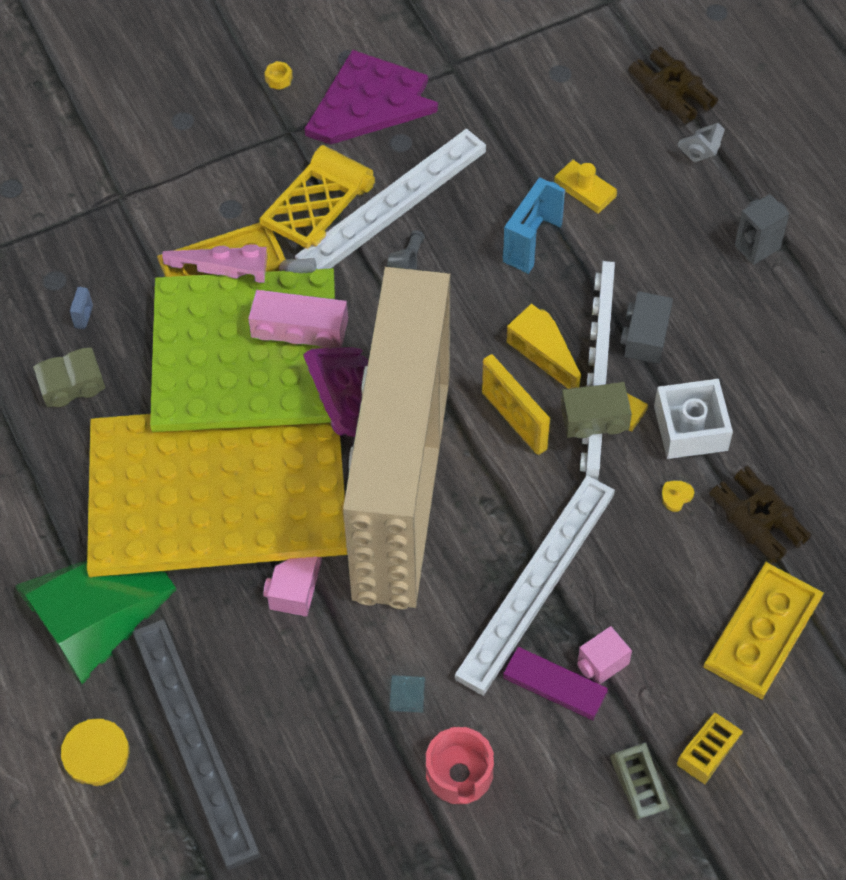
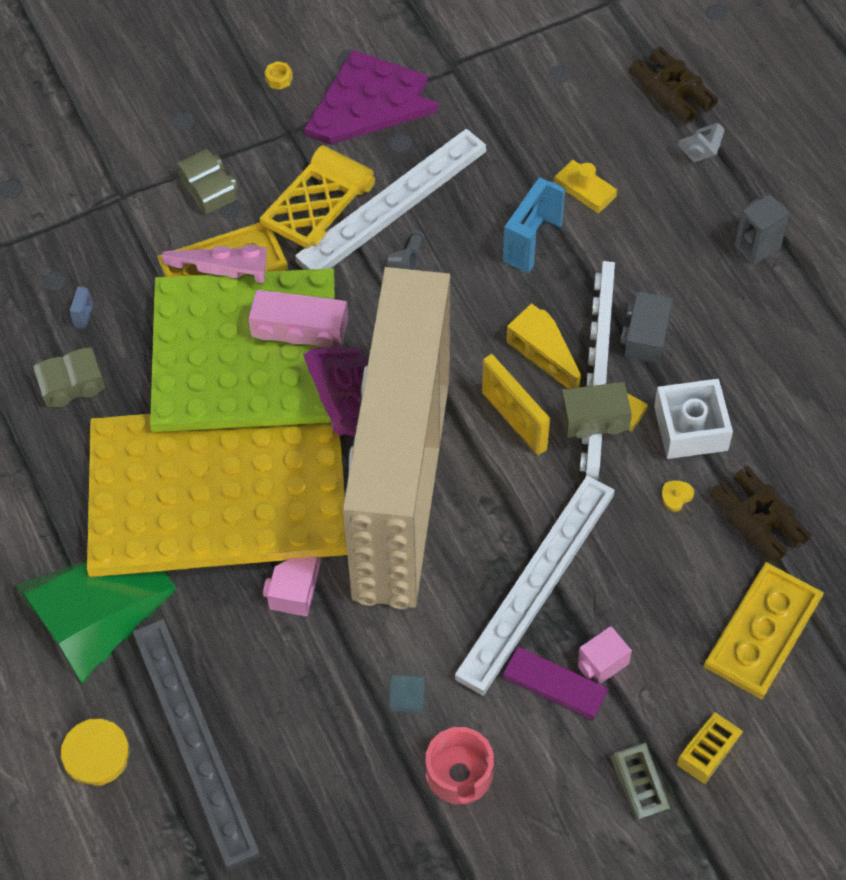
(207, 181): none -> olive brick
(298, 265): light grey arm -> none

